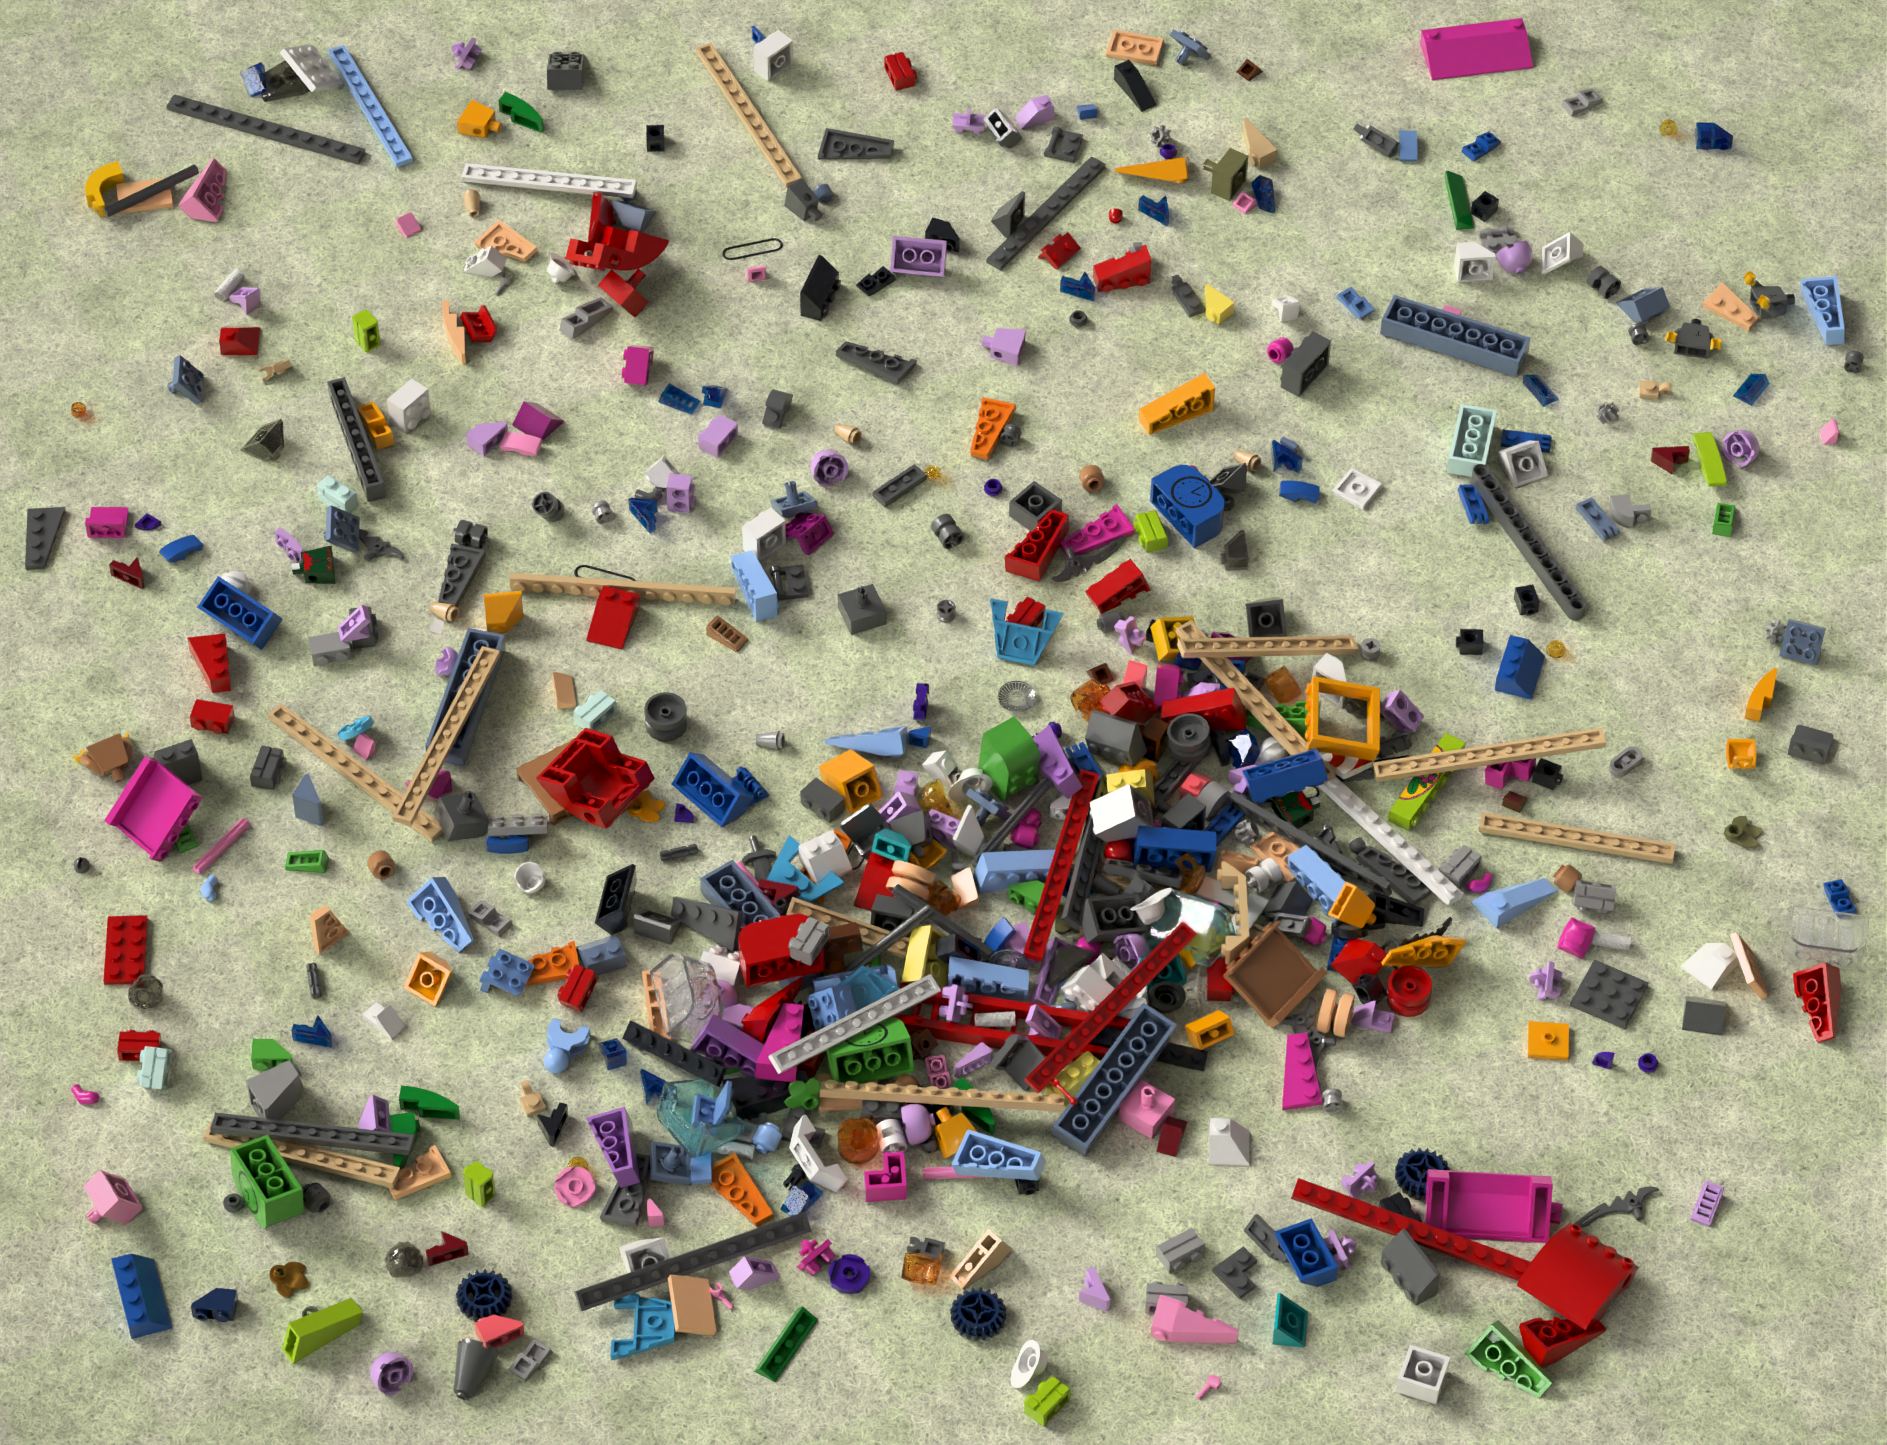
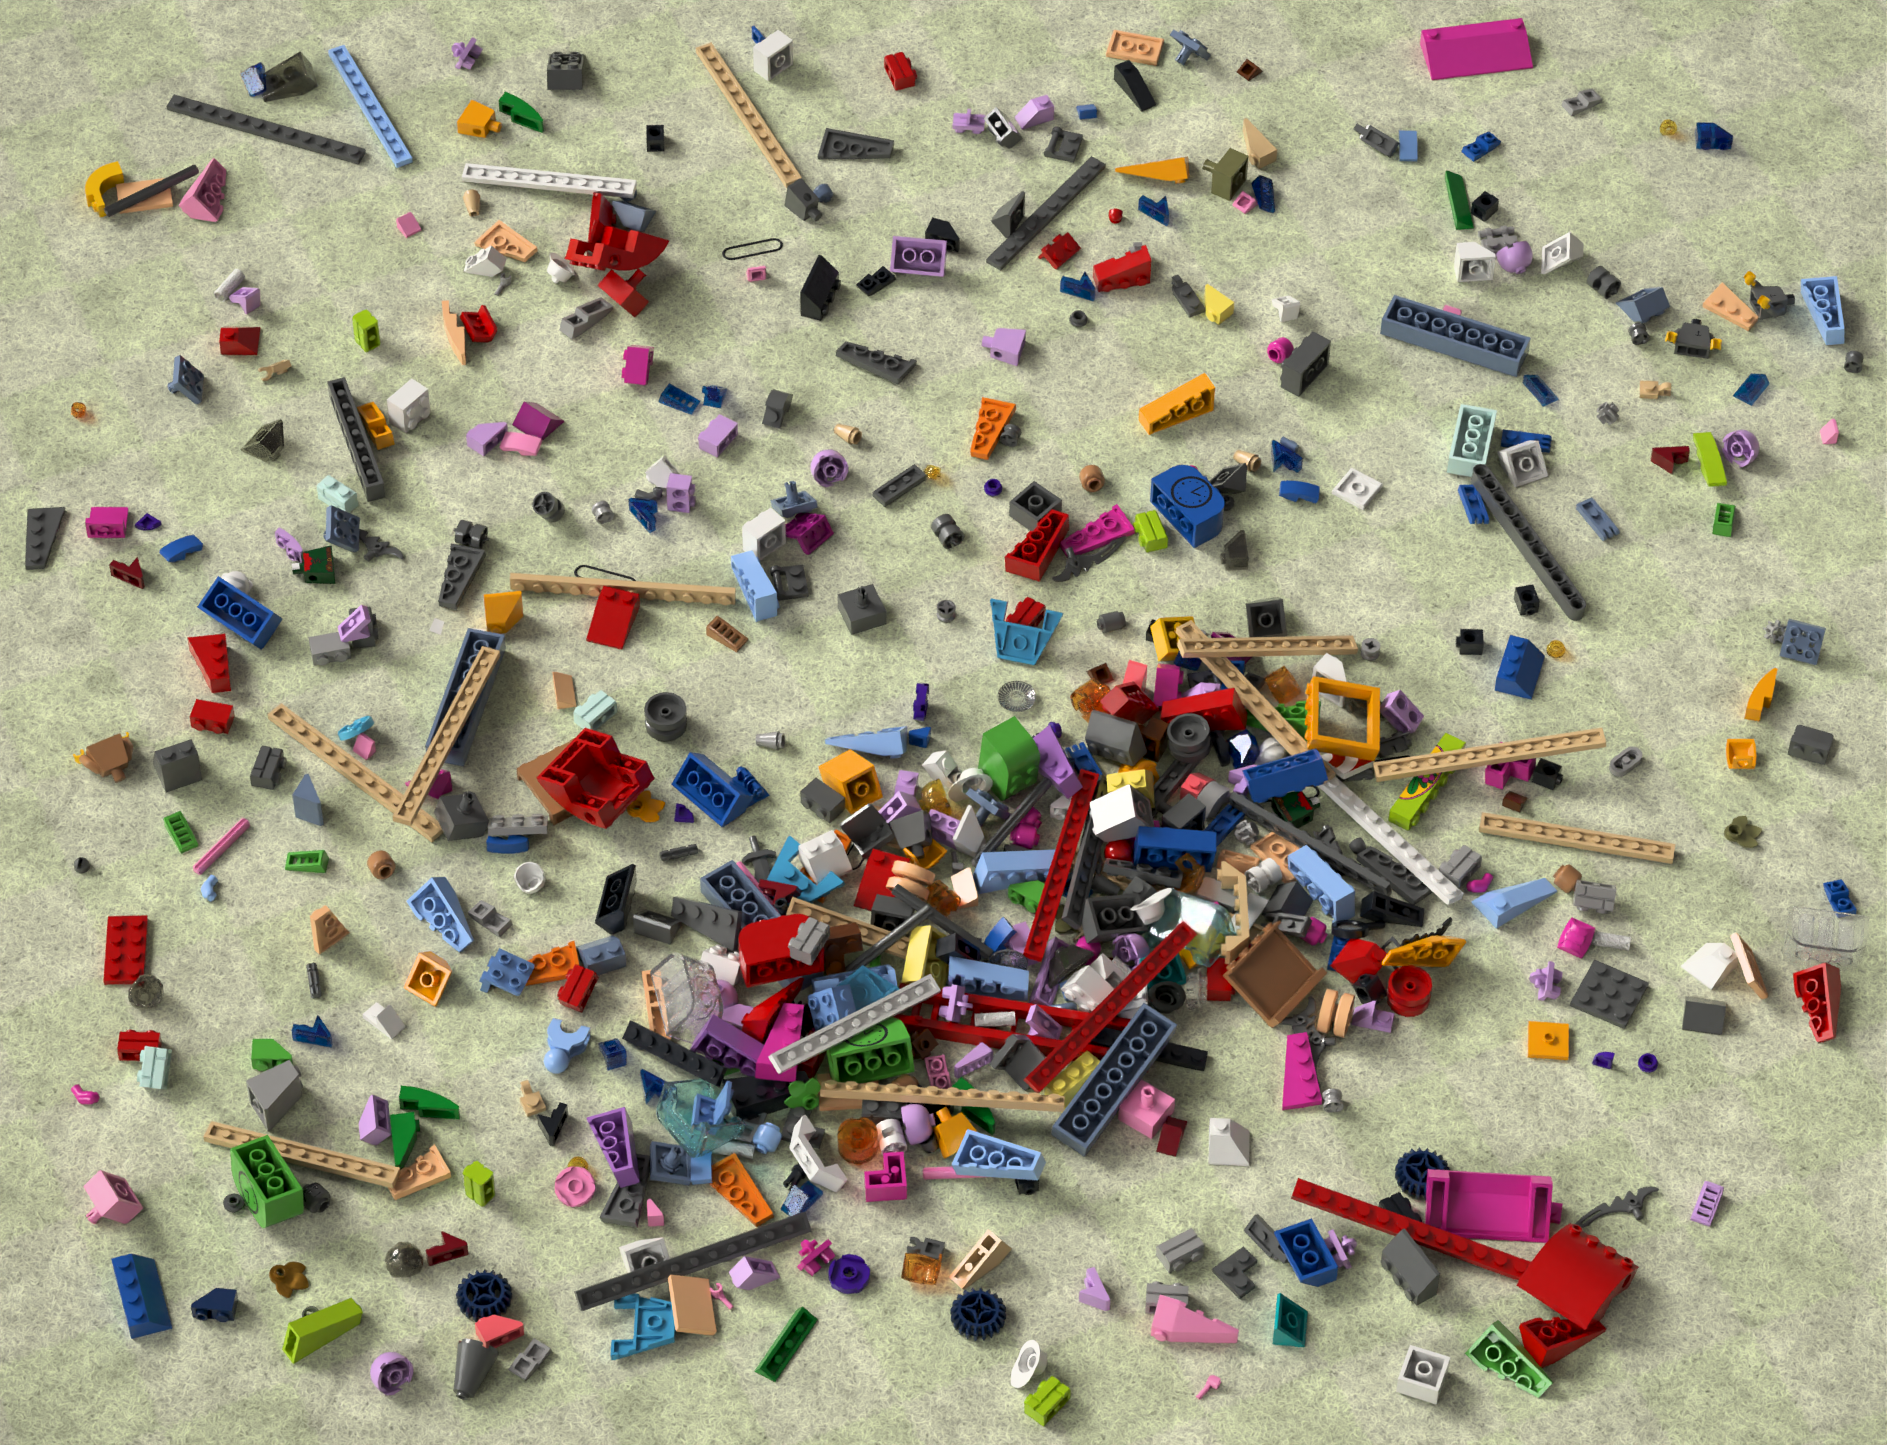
(154, 808): dark pink panel -> none
(311, 68): white plate -> none
(313, 1133): dark grey plate -> none
(446, 611): tan cone -> none
(446, 664): lavender hair -> none
(891, 845): teal slope -> none
(1055, 1083): red hinge -> none
(1117, 586): red wedge -> none
(1130, 635): lavender hips -> none
(1165, 135): light grey gear -> none
(1168, 151): dark purple plate -> none
(1209, 1030): light orange brick -> none
(1353, 907): light orange torso -> none
(1354, 303): medium blue slope -> none
(1362, 1180): lavender hips -> none
(1625, 513): light grey brick -> none

